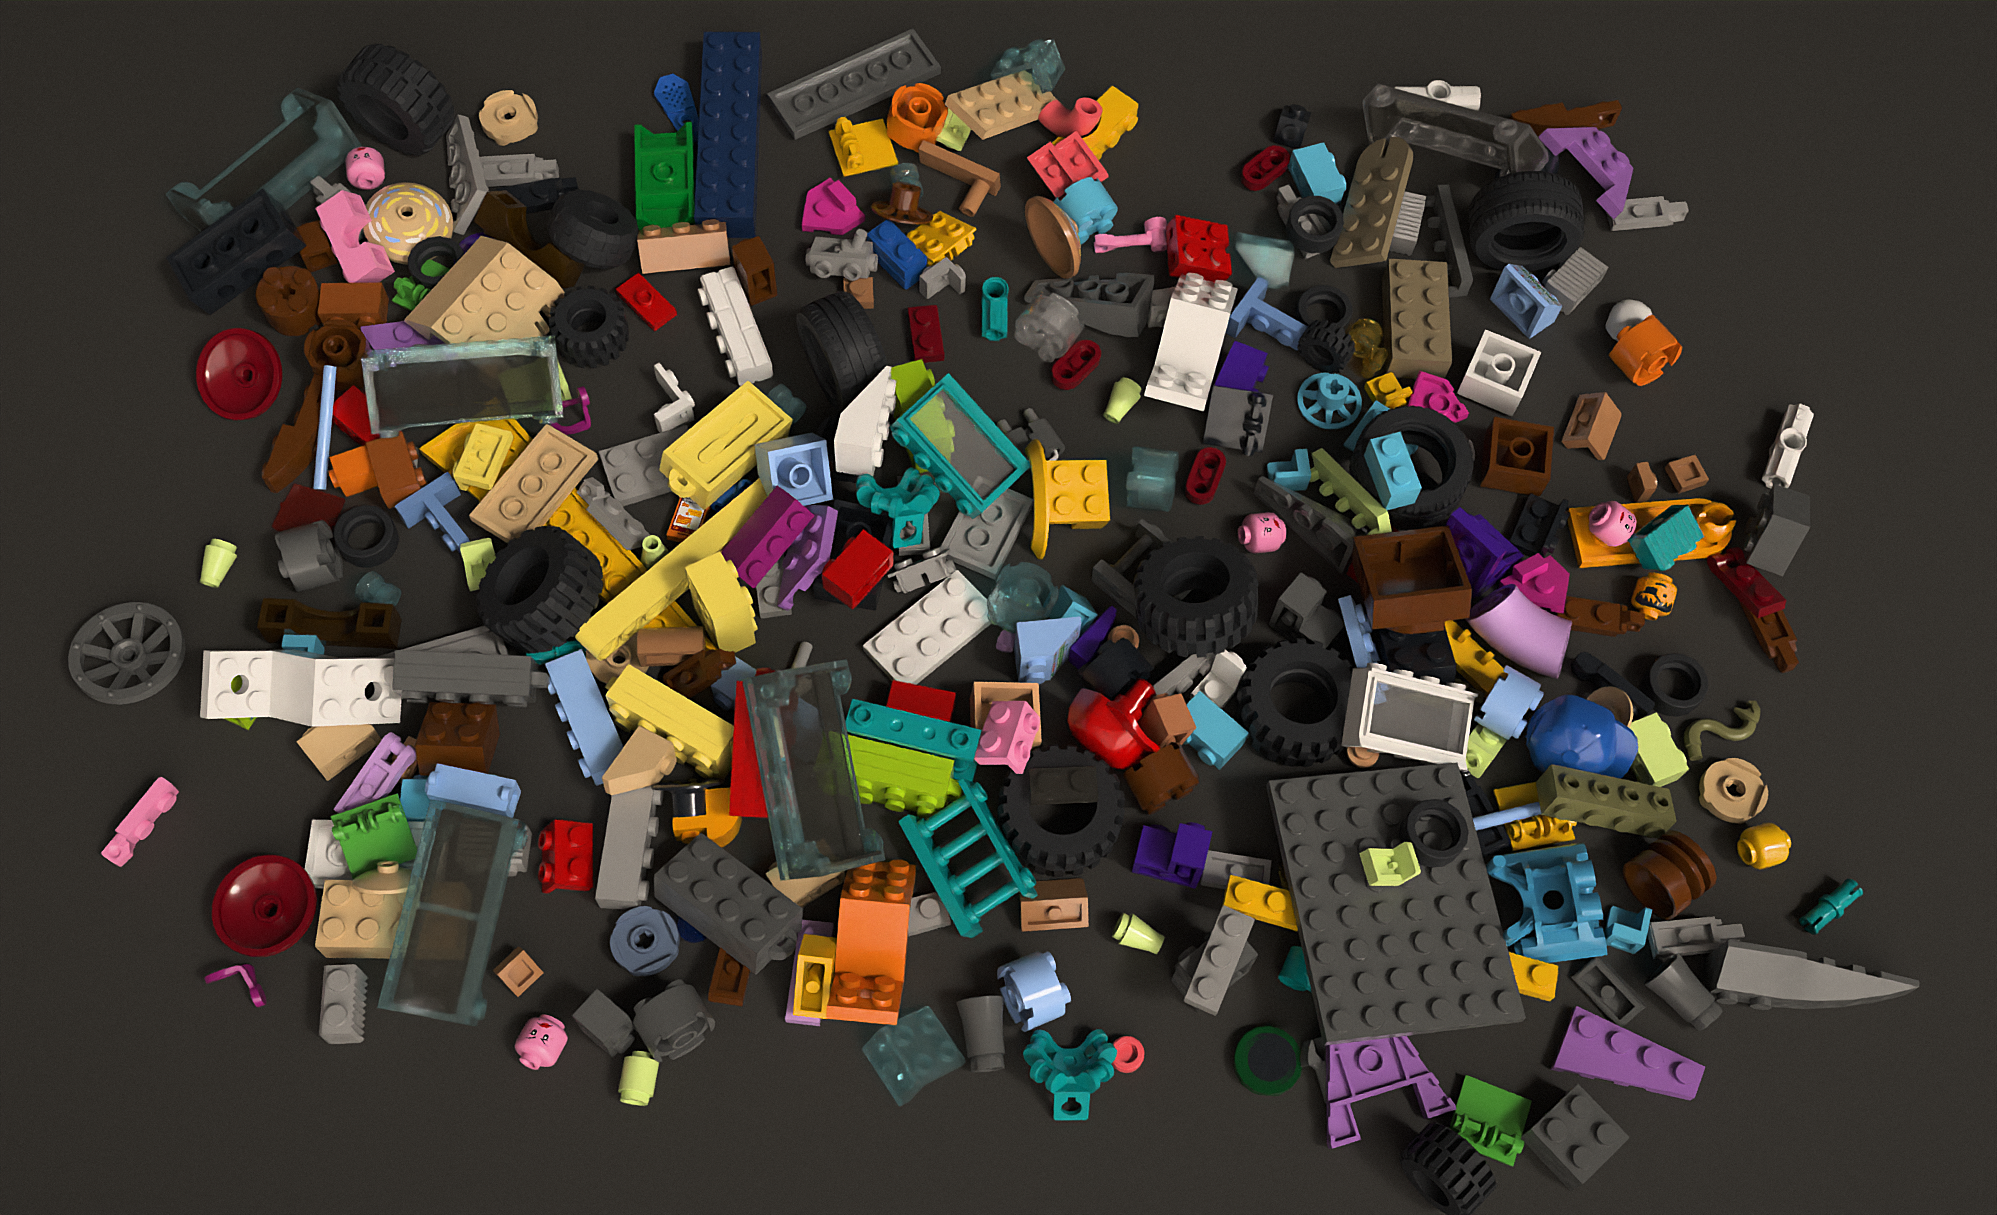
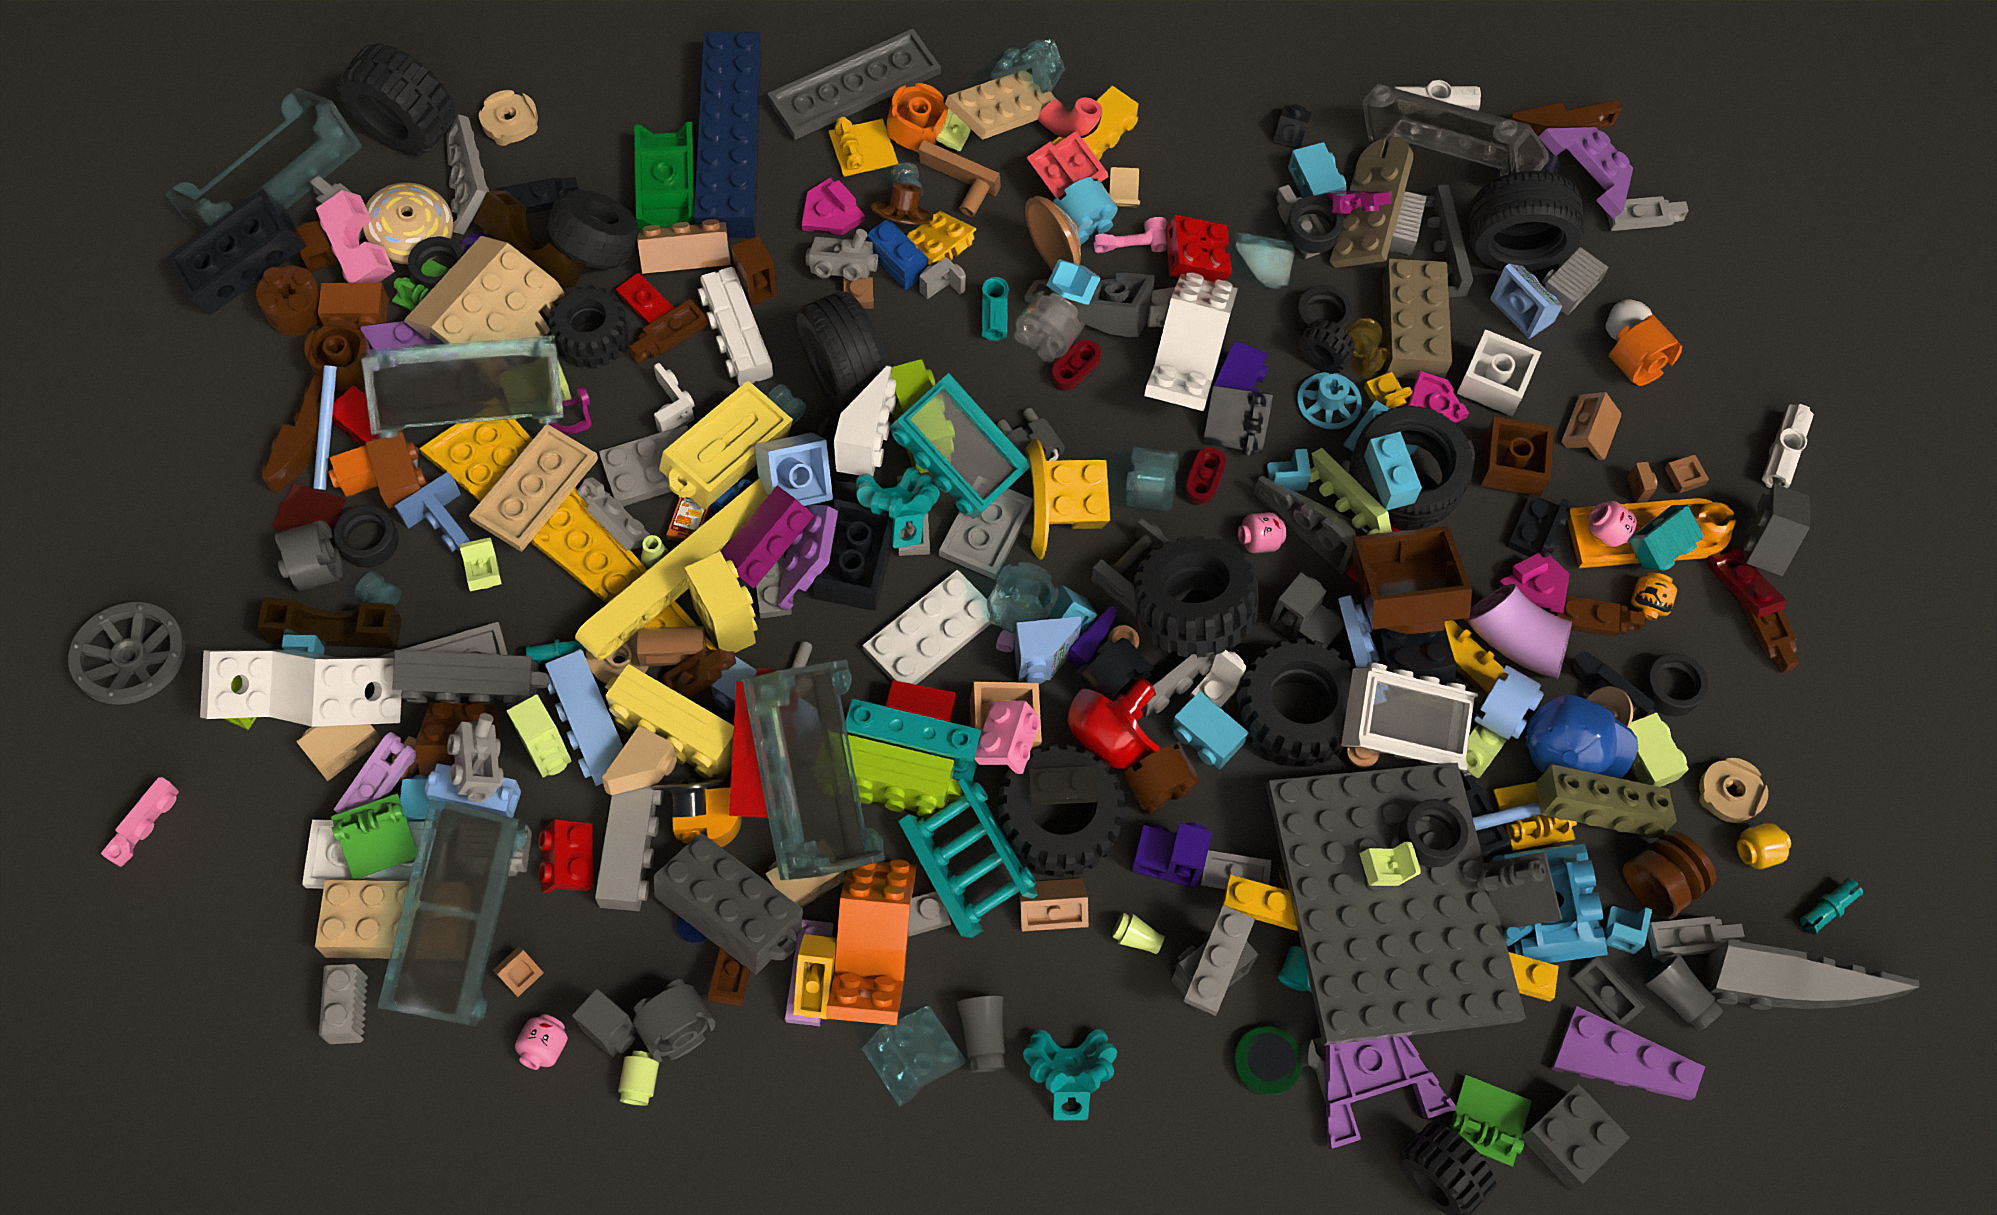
(216, 562): yellowish green cone -> none
(225, 372): dark red dish -> none
(247, 896): dark red dish -> none
(248, 973): magenta piece -> none
(363, 166): bright pink head -> none
(384, 880): tan dish -> none
(476, 759): none -> light grey brick
(482, 457): light yellow bracket -> none
(517, 169): light grey hinge -> none
(539, 736): none -> yellowish green brick
(540, 589): black tyre -> none
(626, 934): sand blue plate -> none
(669, 331): none -> reddish brown hinge
(677, 102): blue piece -> none
(857, 569): red brick -> none
(926, 333): dark red plate -> none
(933, 564): light grey hinge -> none
(1033, 990): light blue brick -> none
(1073, 281): none -> medium azure panel
(1122, 399): yellowish green cone -> none
(1124, 186): none -> tan bracket
(1129, 1054): coral tile -> none
(1167, 720): nougat brick -> none
(1263, 169): dark red plate -> none
(1264, 317): medium blue bracket -> none
(1346, 201): none -> magenta hinge
(1482, 550): dark purple bracket -> none
(1521, 890): none -> dark grey hinge
(1749, 717): olive animal -> none

